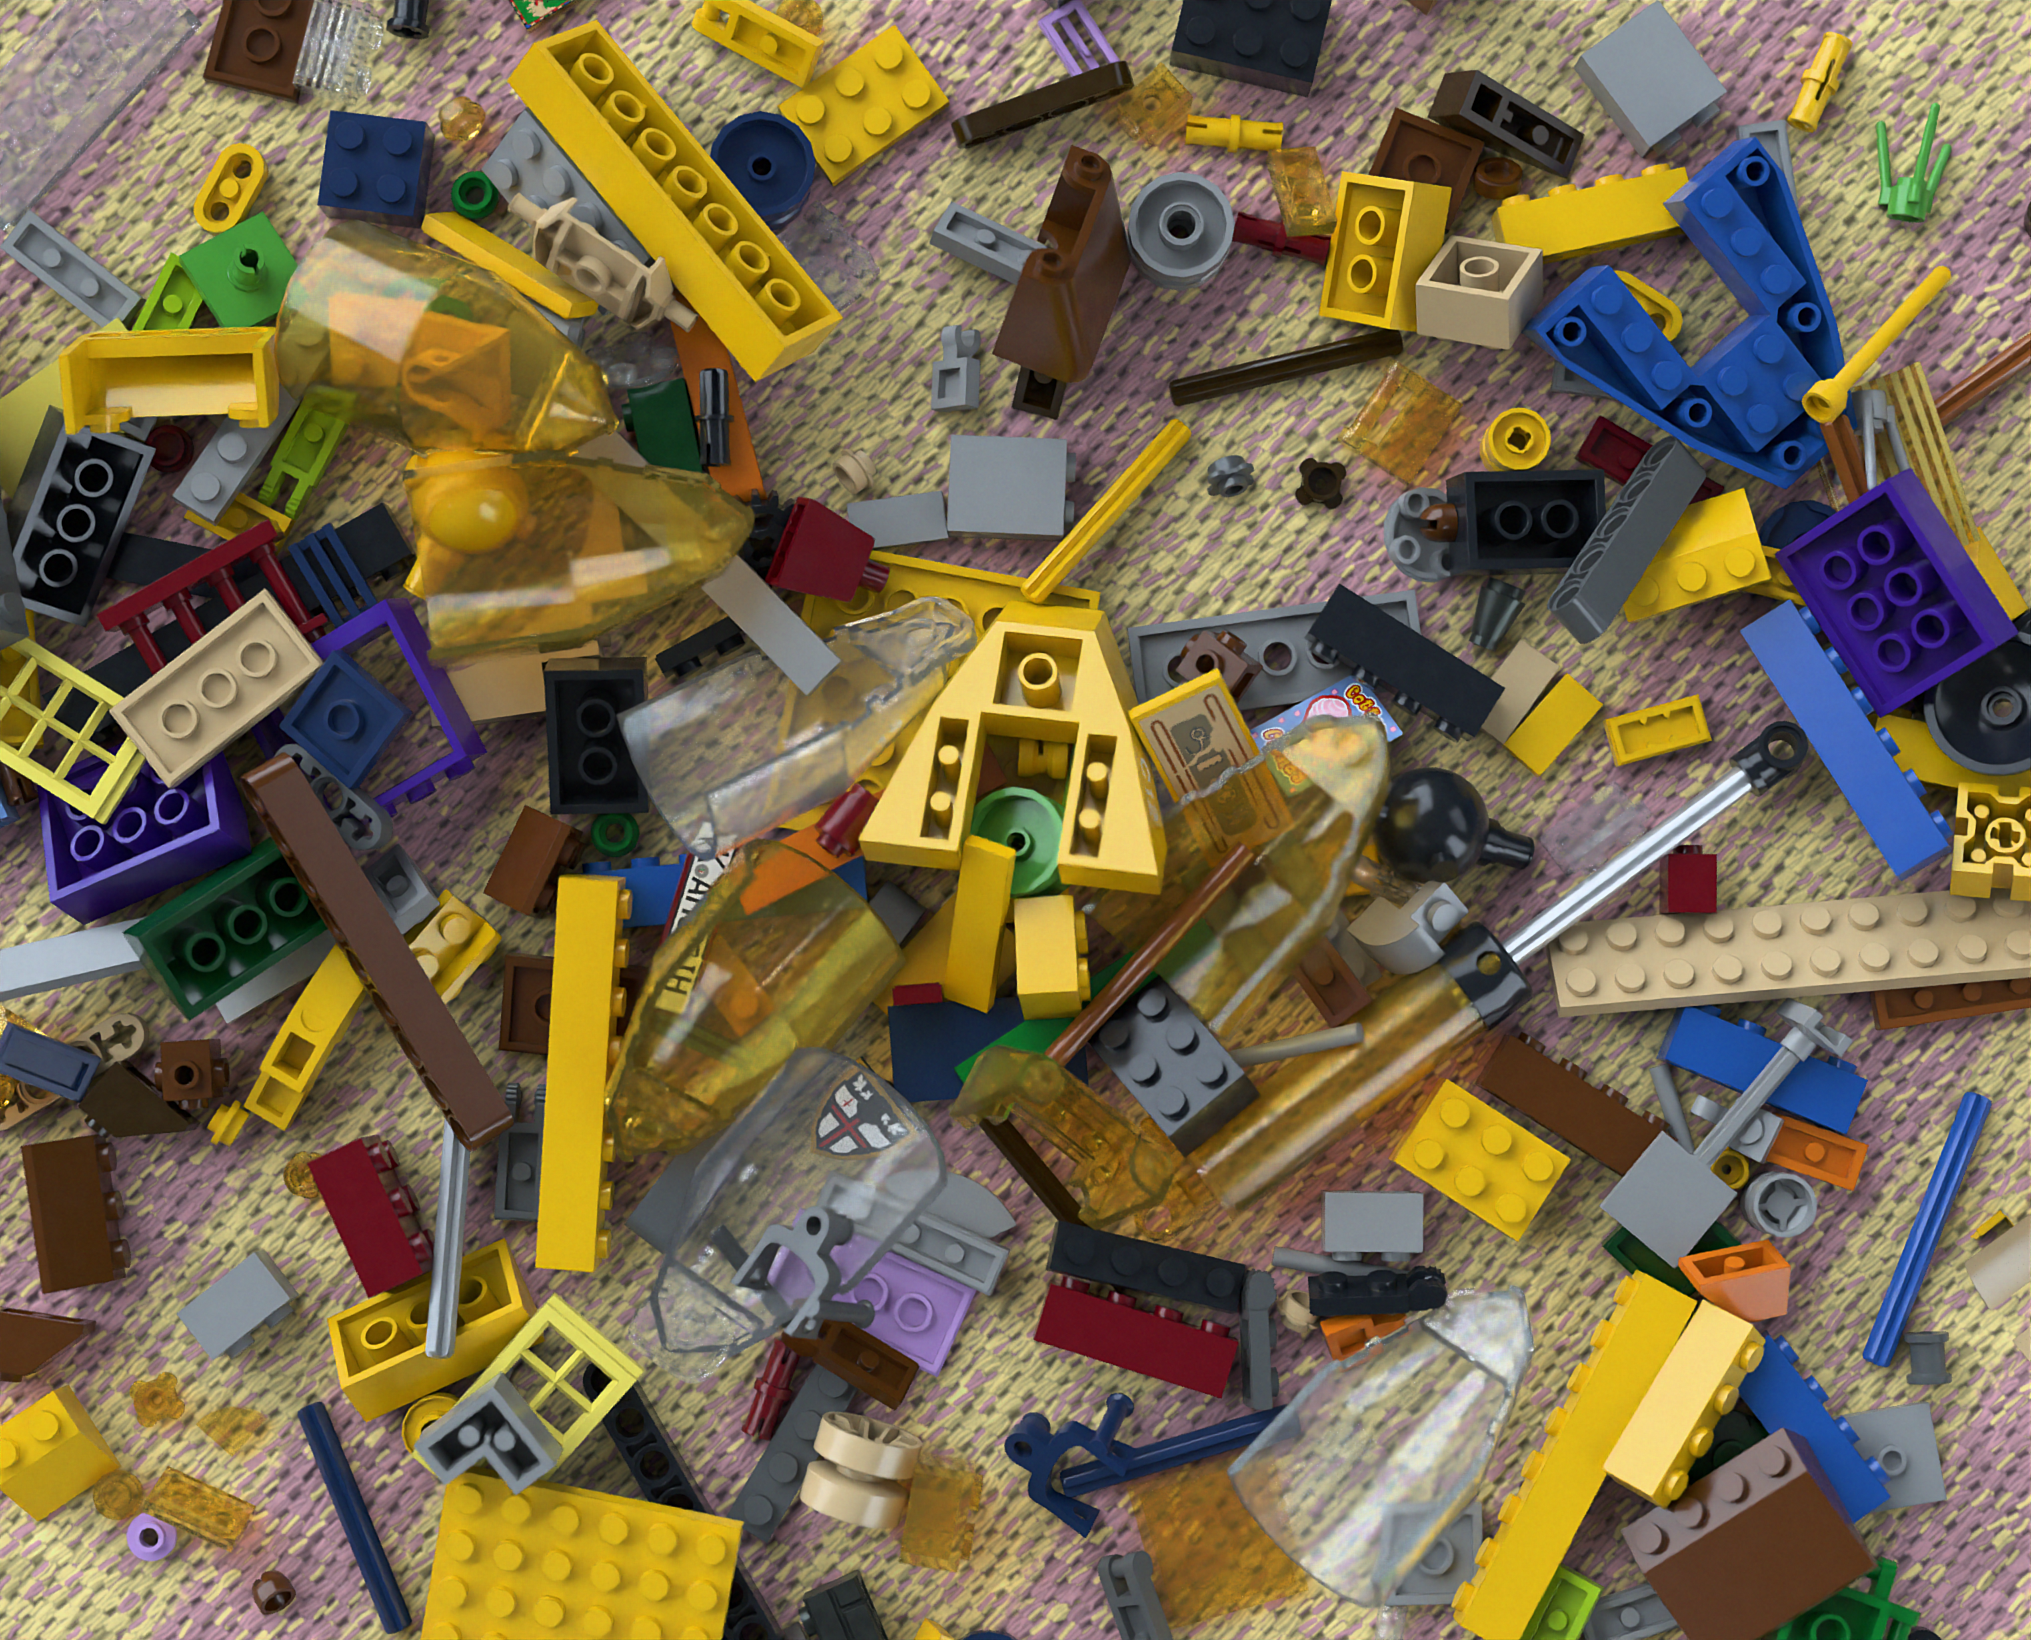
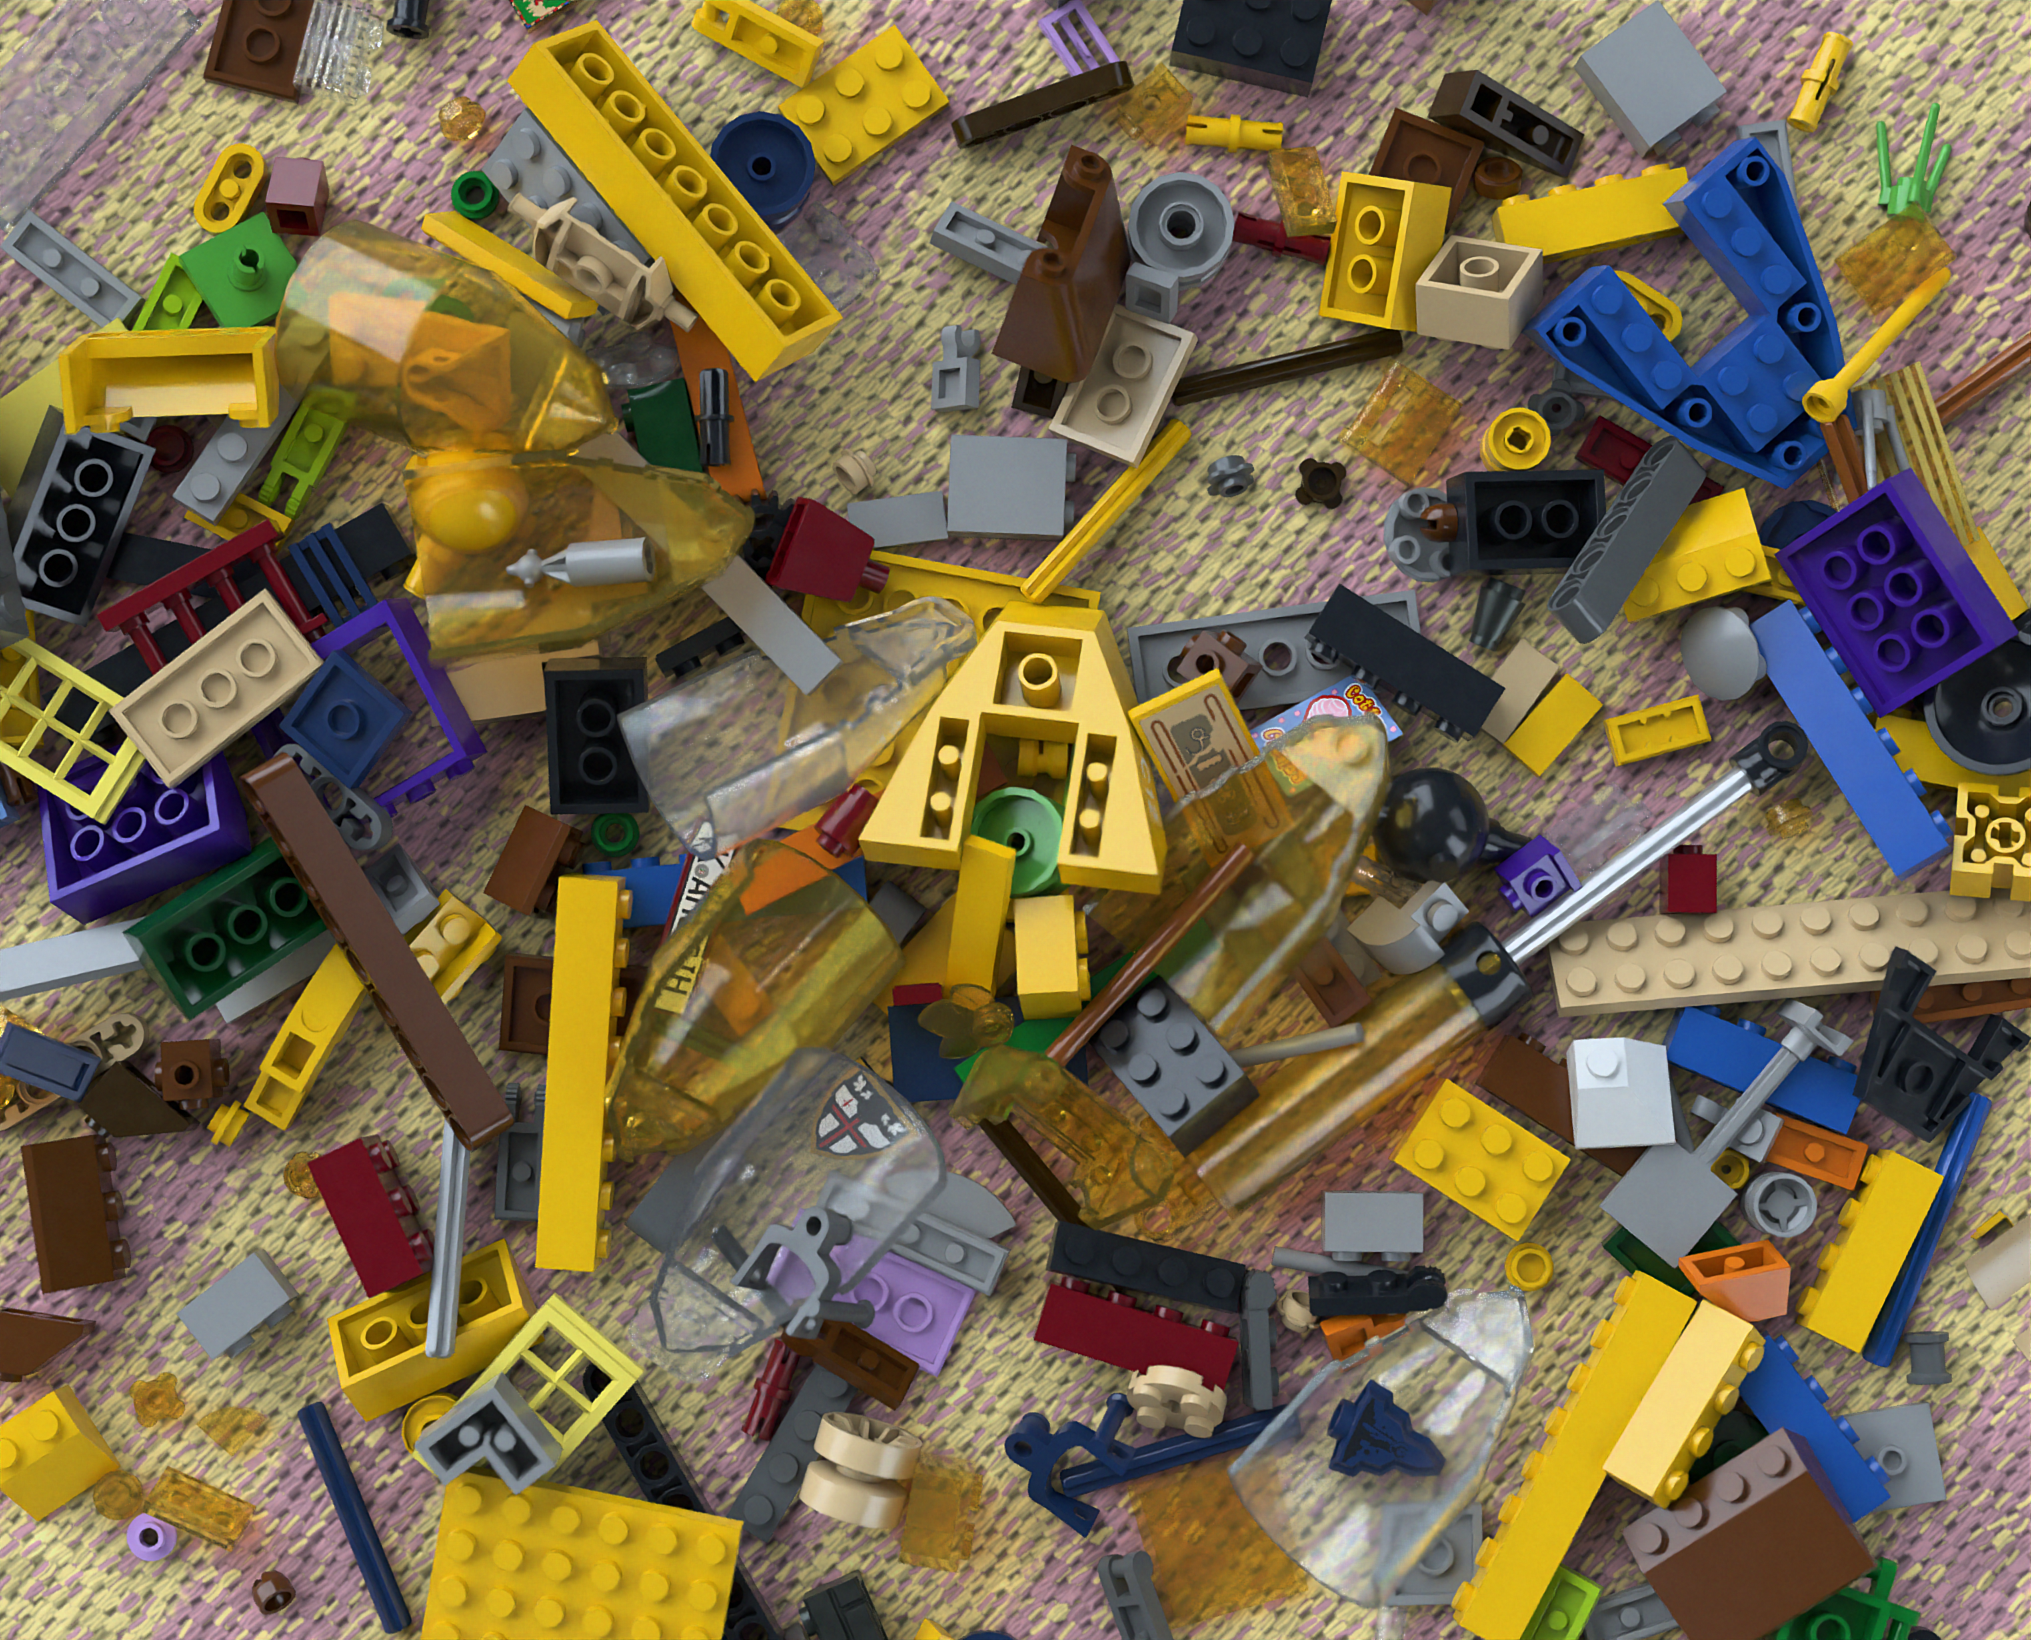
(297, 196): none -> brick
(376, 169): dark blue brick -> none
(591, 563): none -> light grey wheel
(968, 1021): none -> clear yellow plate
(1126, 388): none -> tan plate
(1151, 292): none -> light grey tile
(1176, 1400): none -> tan plate
(1379, 1437): none -> dark blue rock
(1528, 1266): none -> yellow plate
(1535, 877): none -> dark purple brick
(1570, 408): none -> dark grey plate
(1619, 1093): none -> white slope
(1721, 652): none -> light grey dish
(1788, 818): none -> clear yellow plate
(1868, 1249): none -> yellow brick
(1895, 257): none -> clear yellow plate
(1915, 1072): none -> black wing

